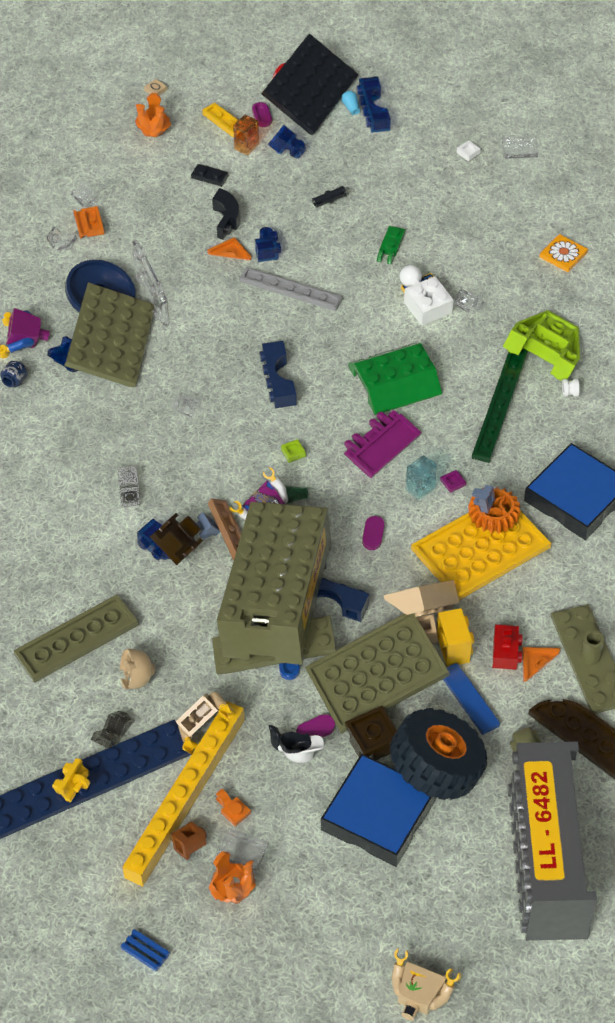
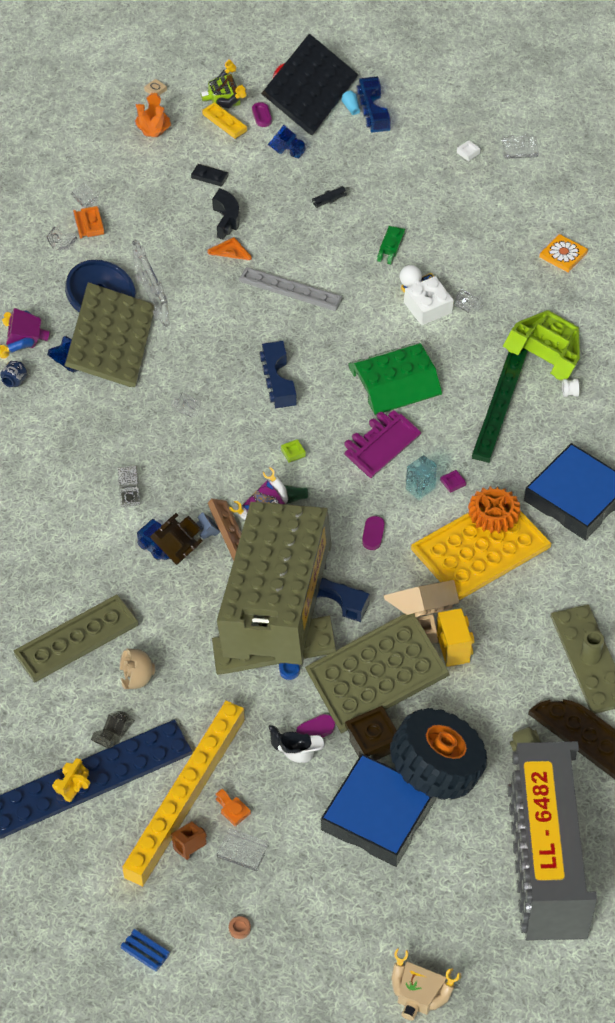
(198, 715): tan torso -> none
(224, 89): none -> torso
(232, 891): orange piece -> none
(239, 927): none -> nougat tile
(246, 134): clear orange brick -> none
(267, 246): clear blue brick -> none
(470, 700): blue tile -> none
(484, 498): sand blue tile -> none
(506, 647): red brick -> none
(535, 659): orange tile -> none

